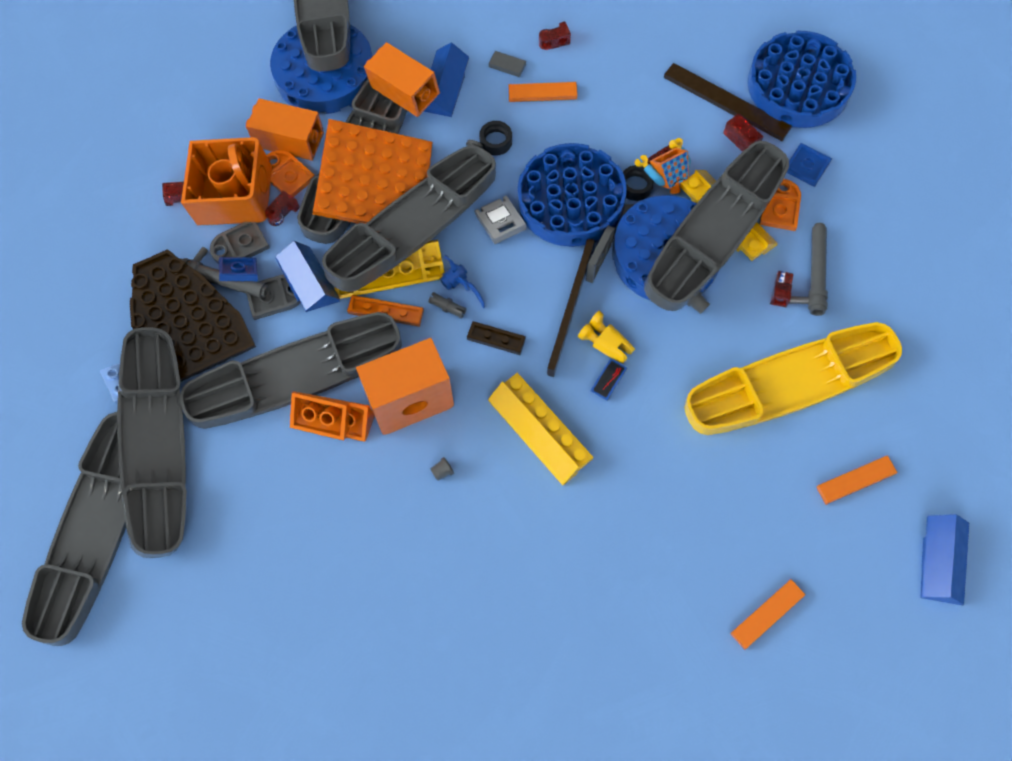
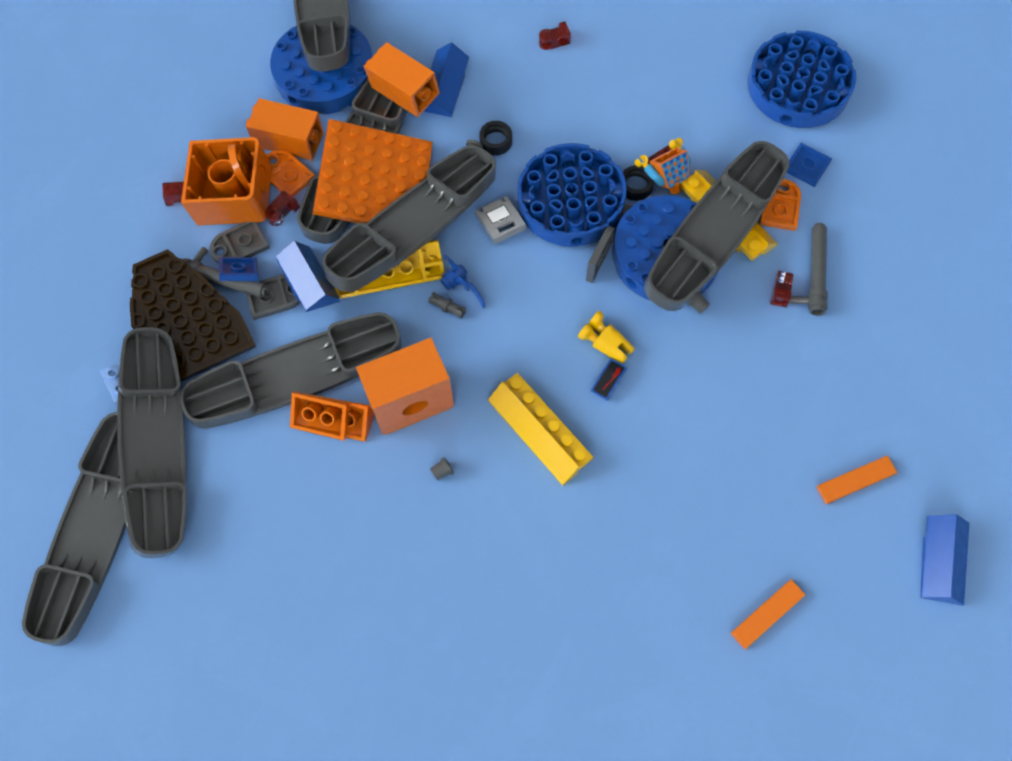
(399, 312): orange tile -> none
(496, 338): dark brown tile -> none
(507, 63): dark grey tile -> none
(542, 91): orange tile -> none
(570, 308): dark brown tile -> none
(727, 101): dark brown tile -> none
(741, 132): clear red brick -> none
(792, 379): yellow piece -> none

